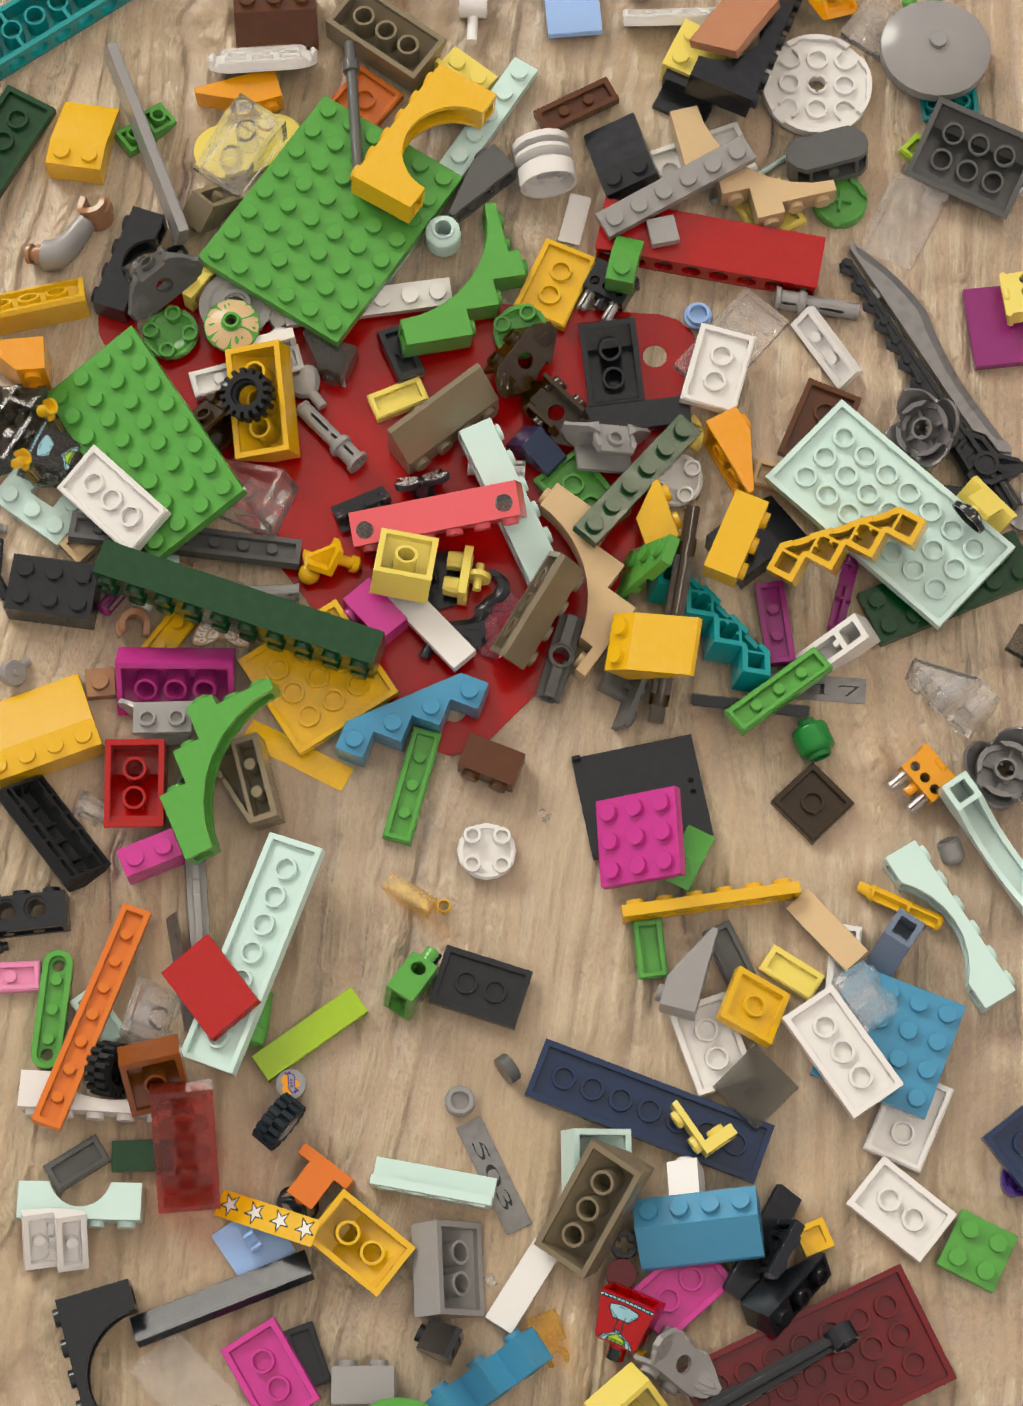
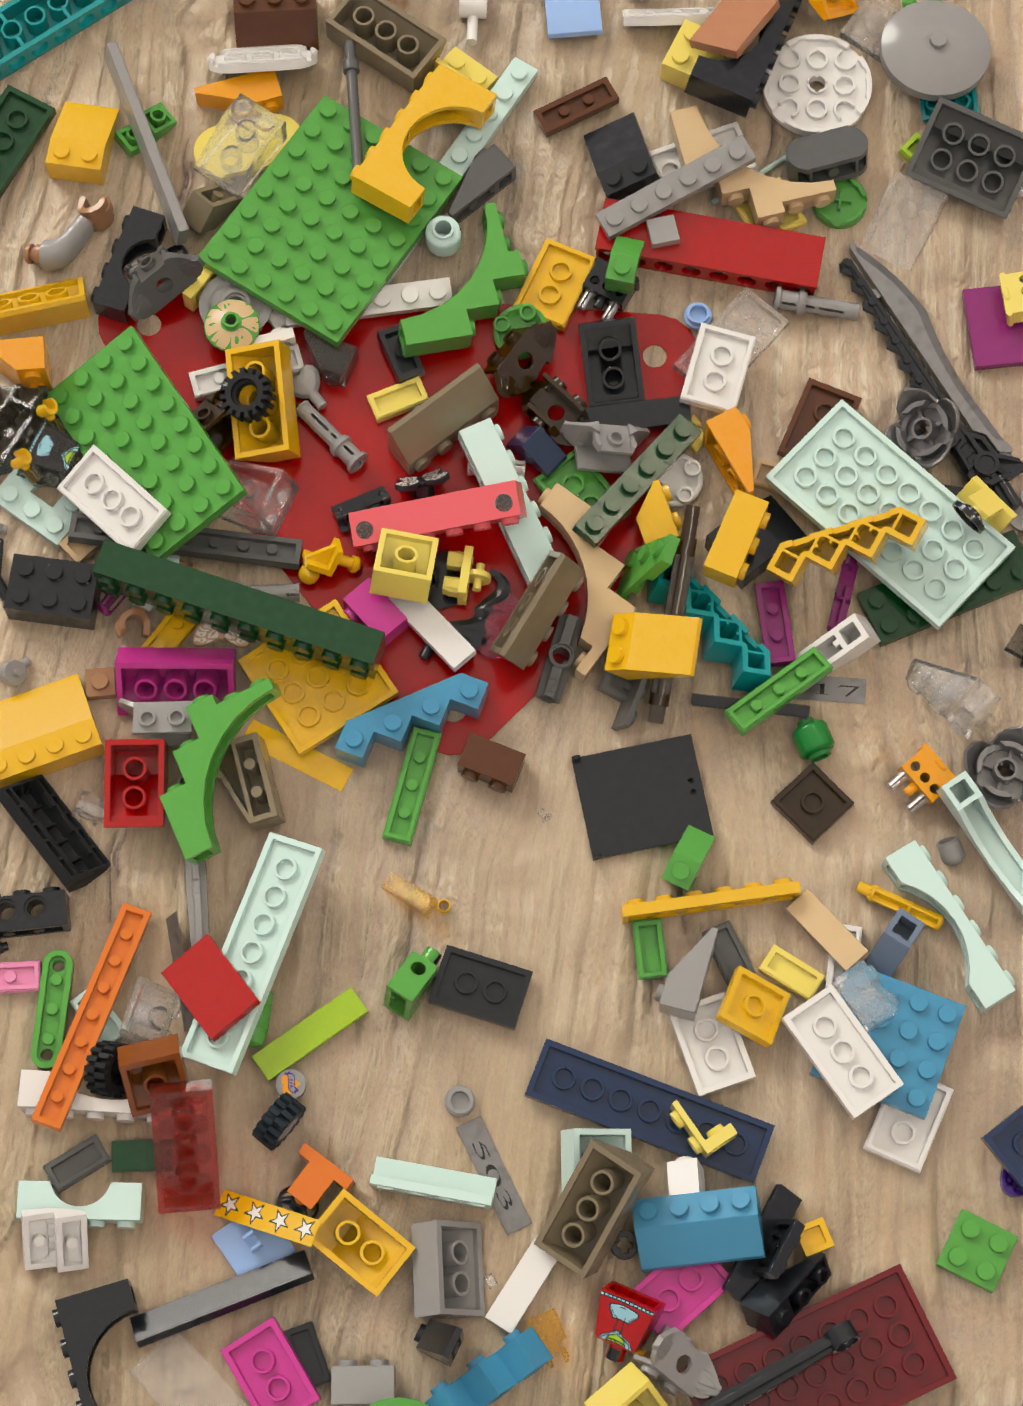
(151, 856): dark pink brick -> none
(171, 333): bright green dish -> none
(376, 97): orange tile -> none
(486, 851): white dish -> none
(507, 1068): dark grey tile -> none
(544, 163): white wheel -> none
(574, 219): white sticker -> none
(621, 1271): dark red tile -> none
(640, 838): dark pink plate -> none
(673, 97): black panel -> none
(755, 1087): clear smoke piece -> none
(826, 347): white plate -> none
(901, 1209): white plate -> none

